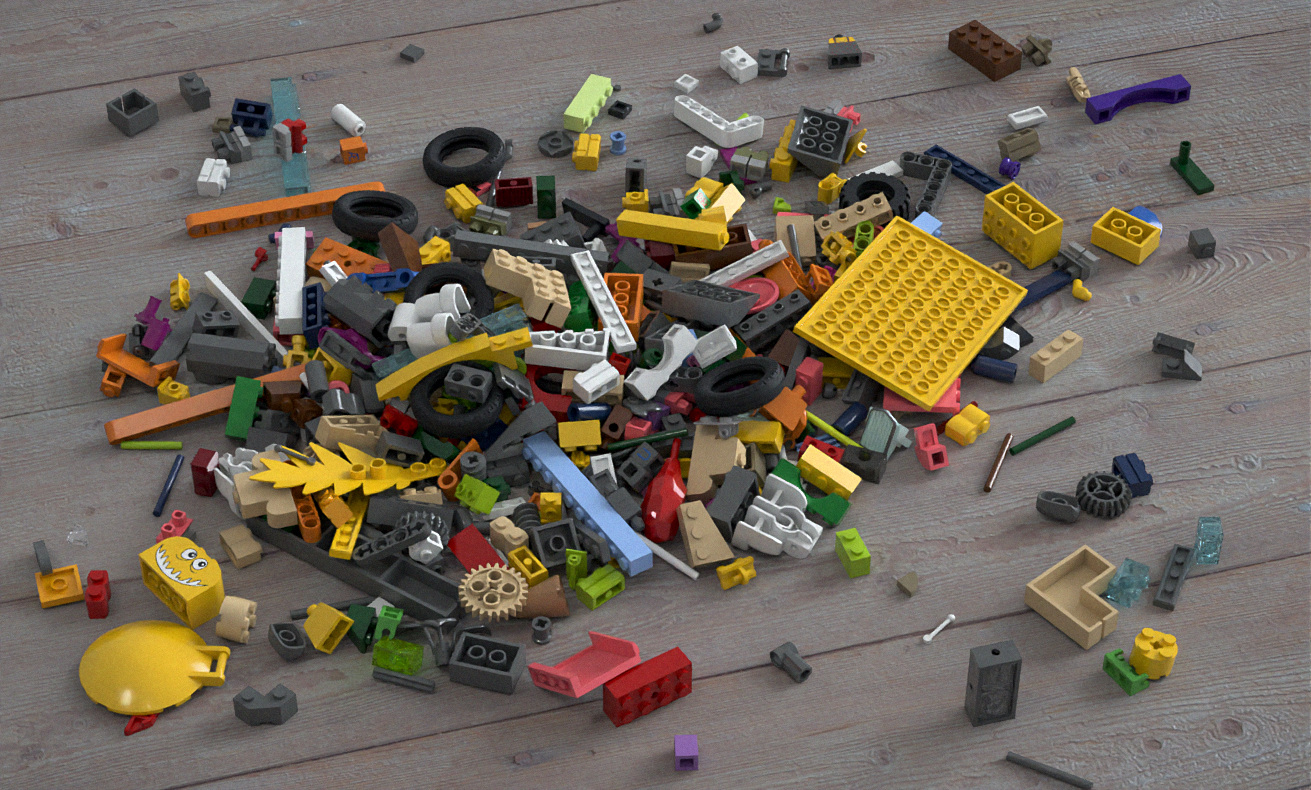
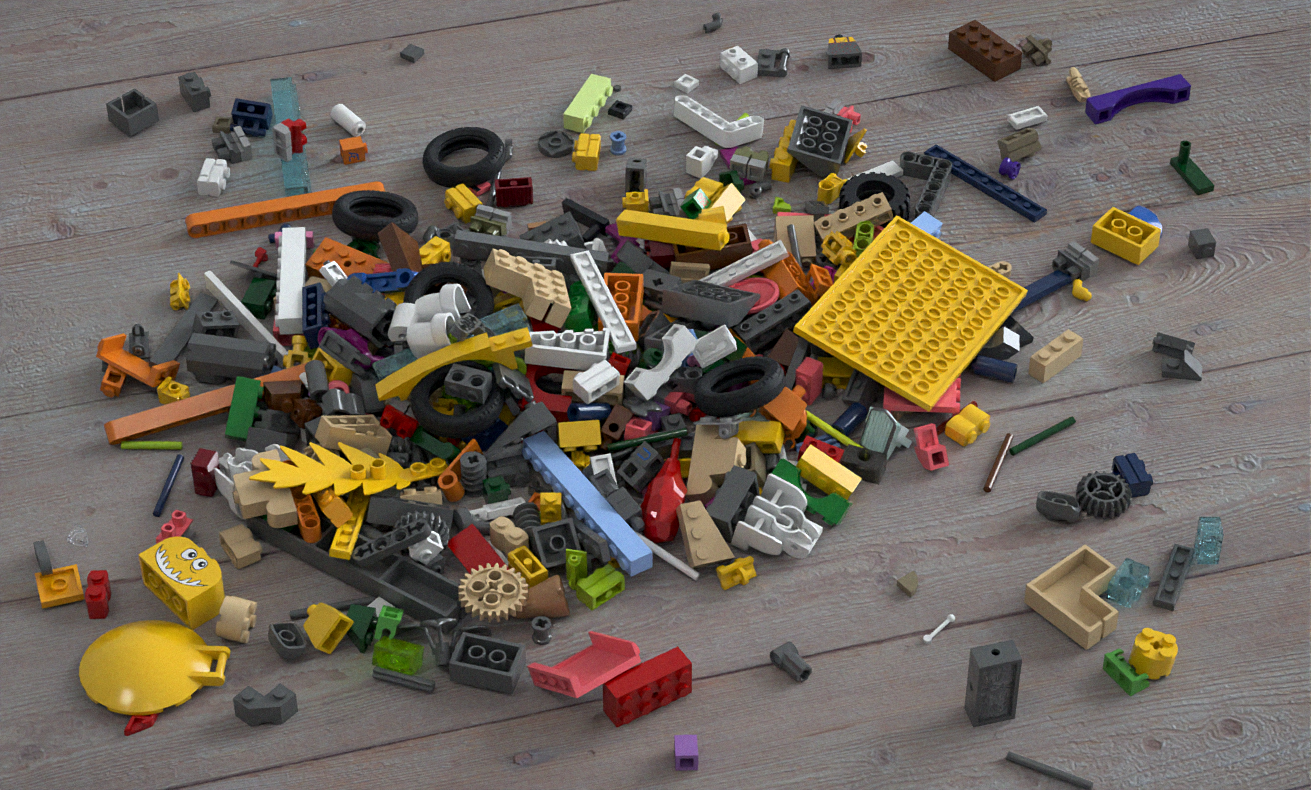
(156, 329): magenta piece -> none
(260, 273): none -> dark grey shield
(310, 461): dark grey hinge -> none
(399, 449): dark grey brick -> none
(476, 495): lime brick -> none
(546, 197): dark green brick -> none
(852, 553): lime brick -> none
(1022, 225): yellow brick -> none

